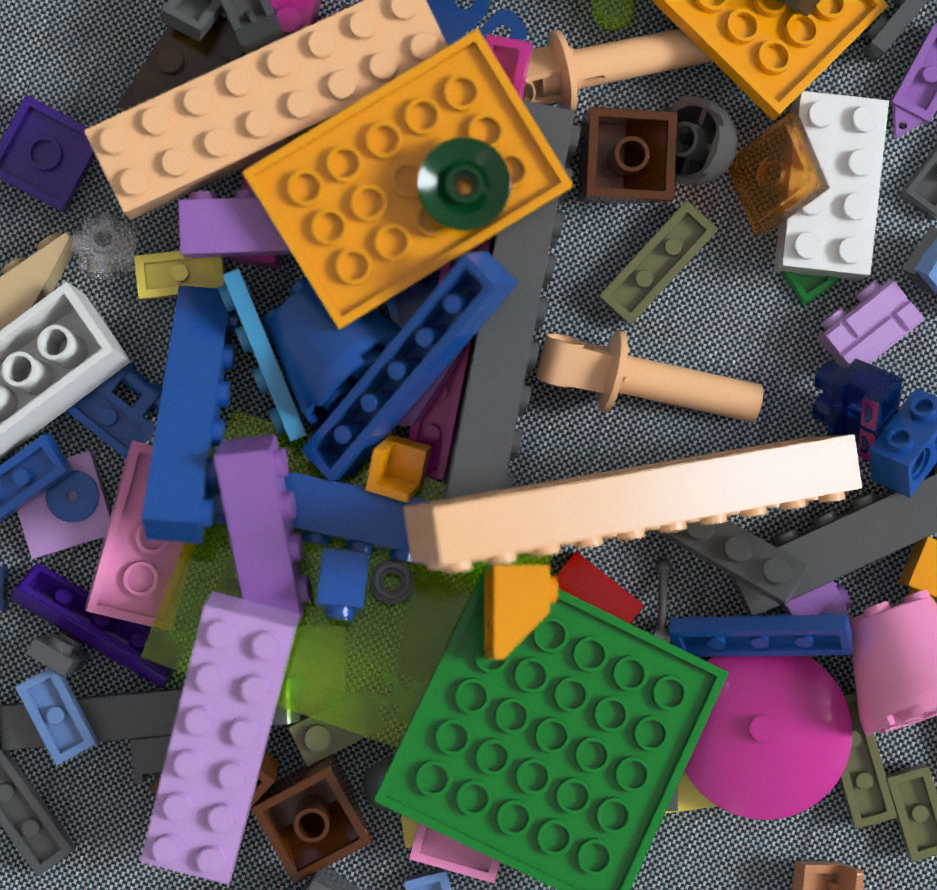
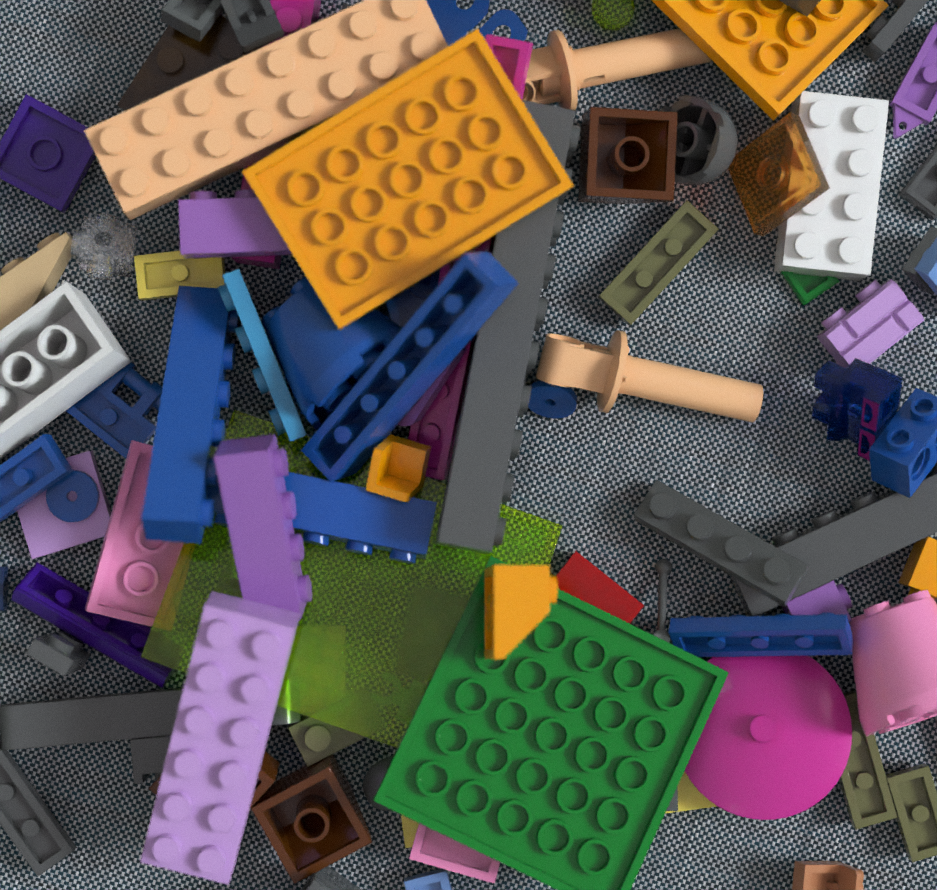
(57, 715): medium blue plate -> none
(342, 584): blue brick -> none
(391, 567): dark grey plate -> none
(469, 160): dark green dish -> none
(562, 403): none -> blue wheel
(630, 501): light nougat brick -> none

